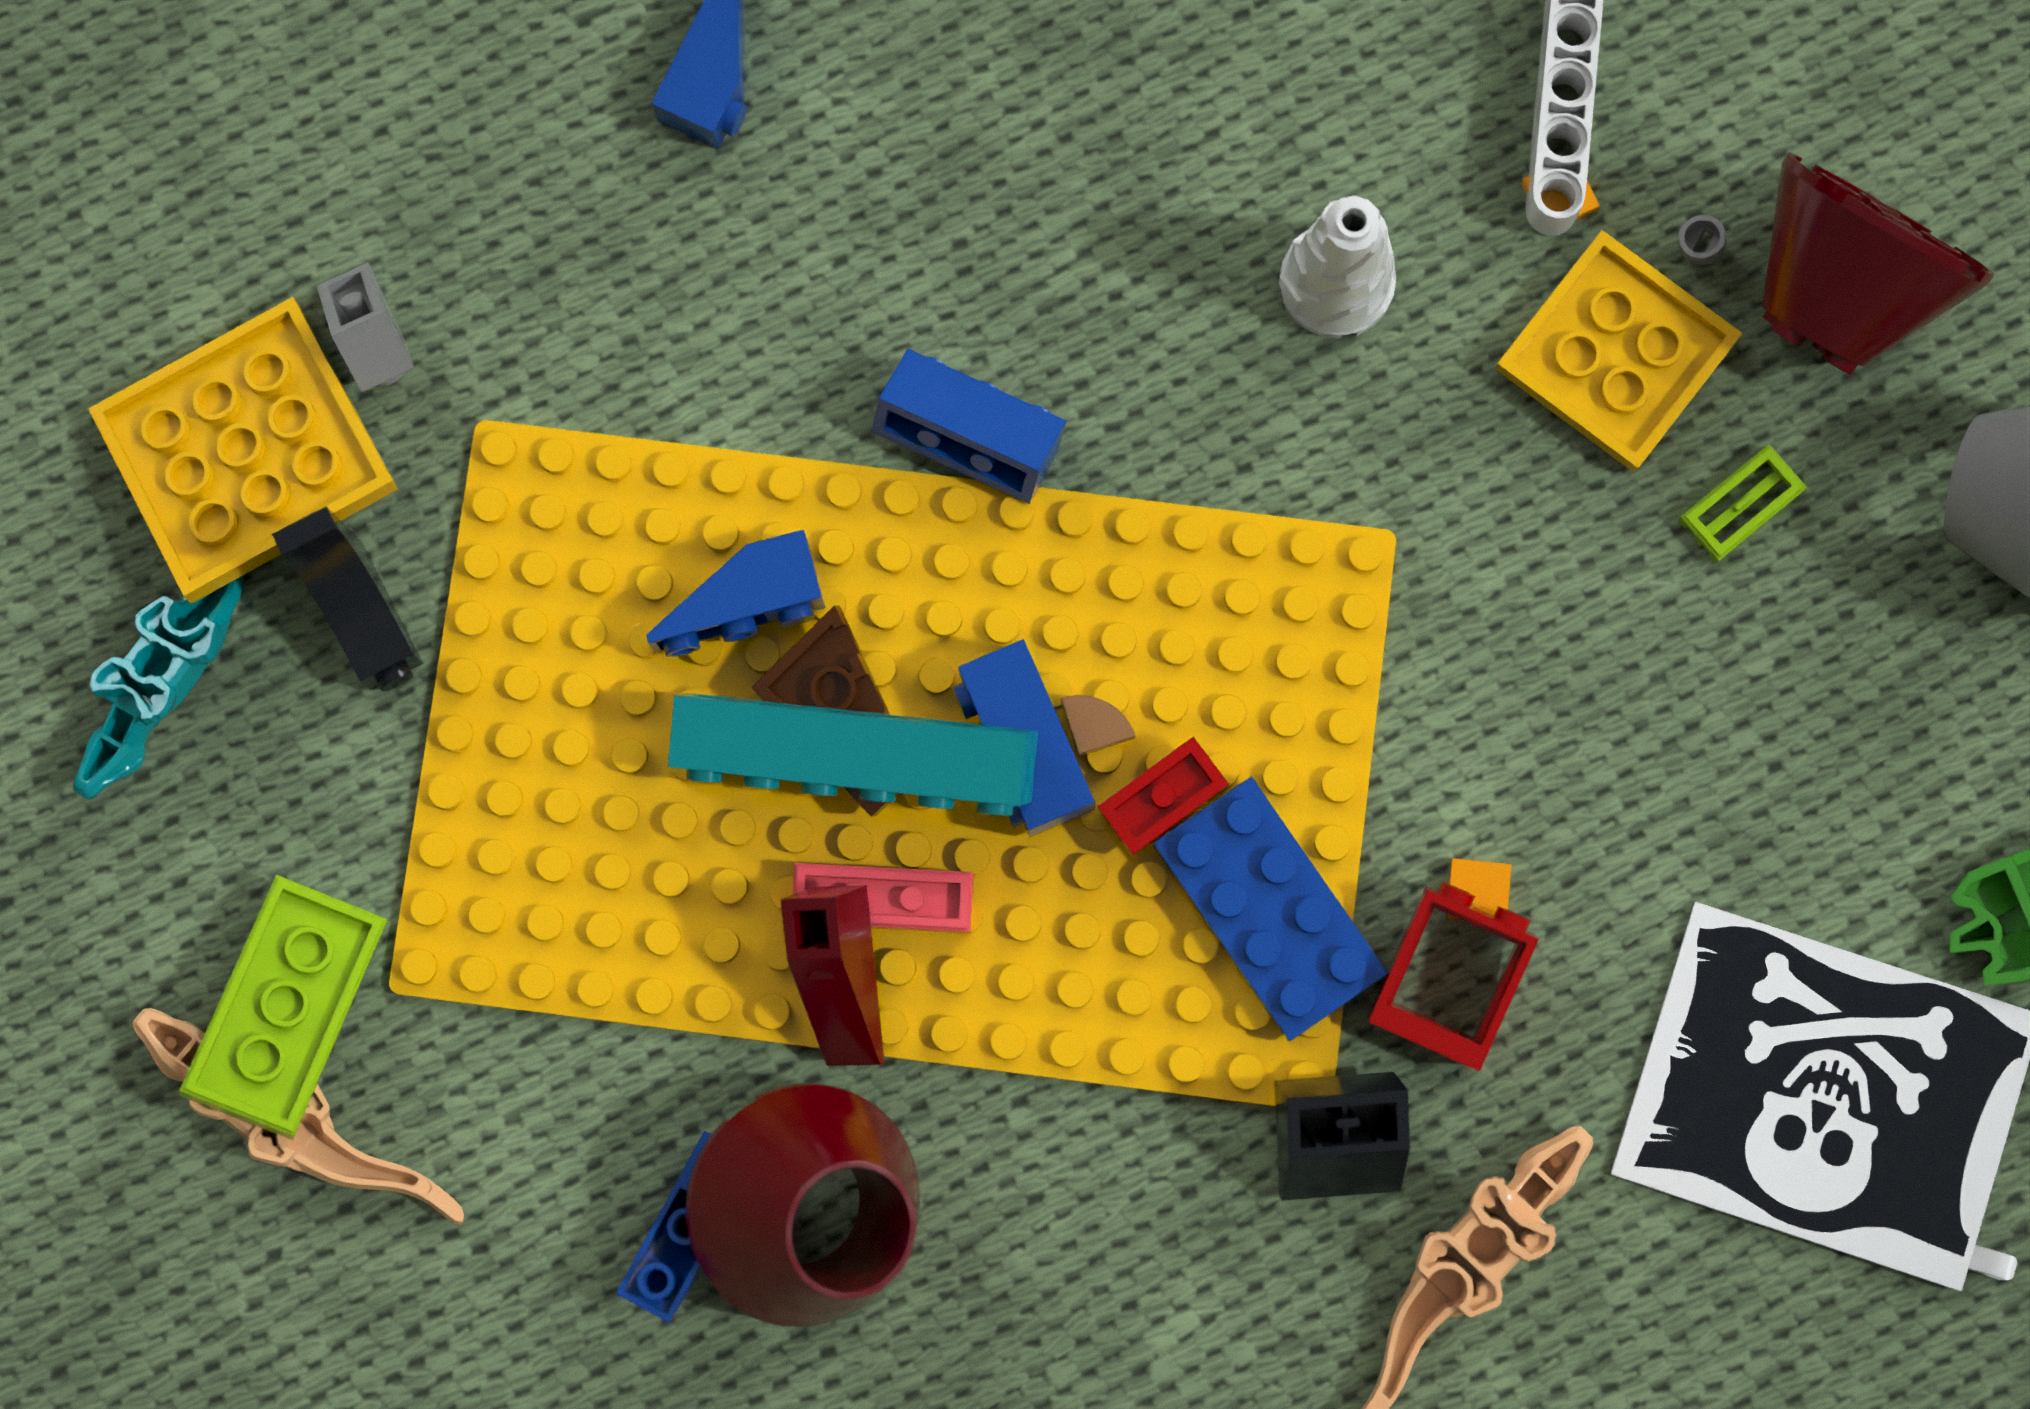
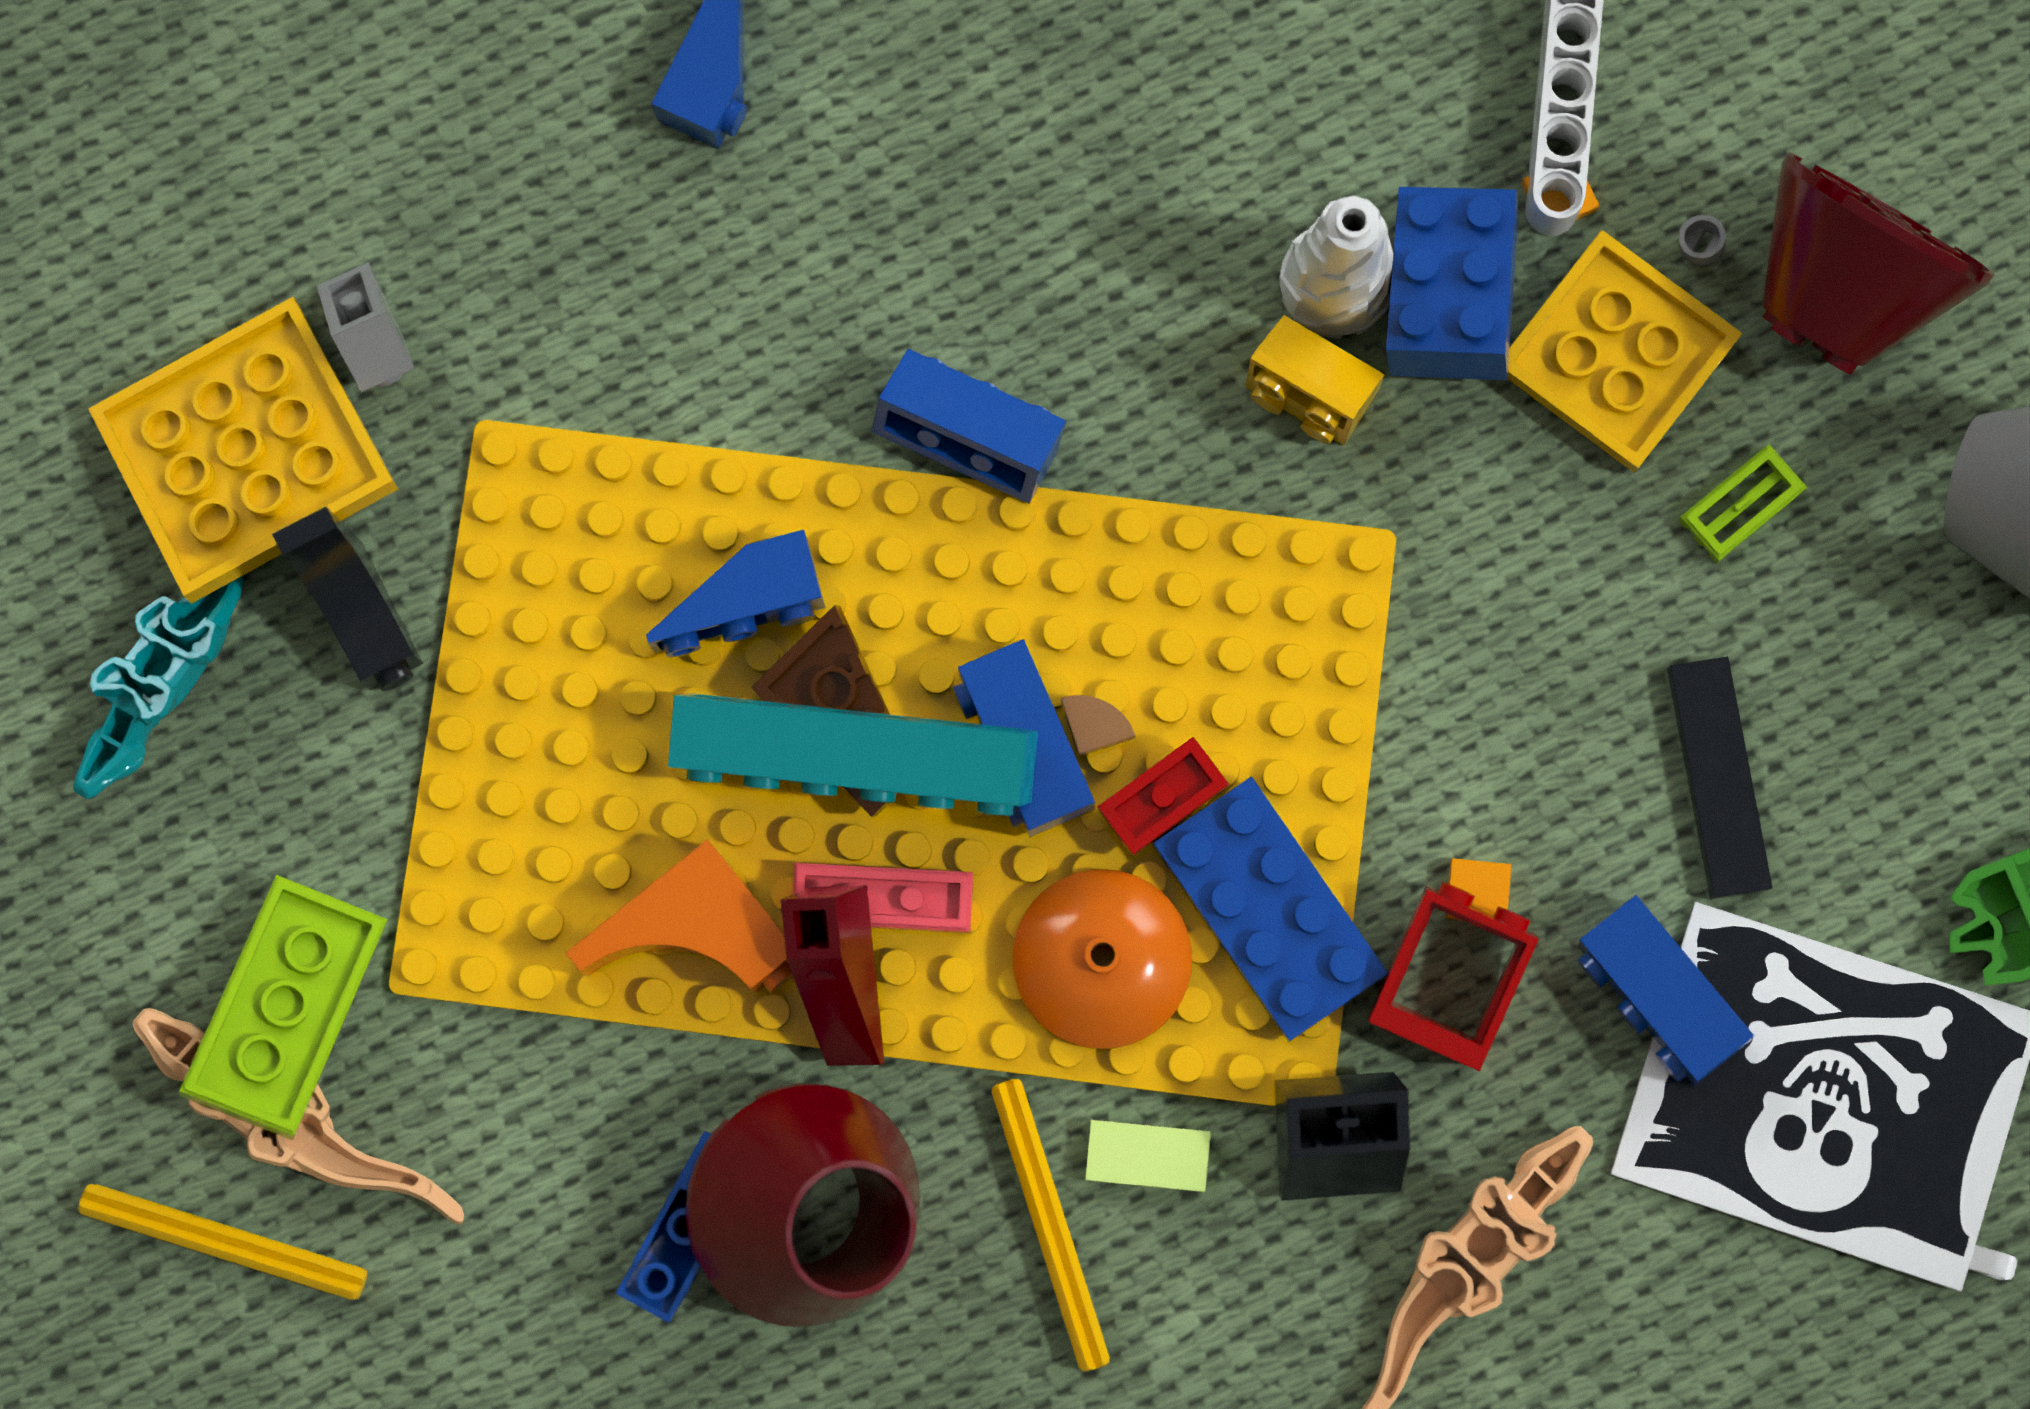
(223, 1241): none -> yellow axle
(695, 910): none -> orange arch
(1050, 1225): none -> yellow axle
(1092, 1002): none -> orange dish
(1148, 1156): none -> yellowish green tile
(1311, 381): none -> yellow slope
(1452, 283): none -> blue brick
(1662, 992): none -> blue brick
(1719, 778): none -> black tile

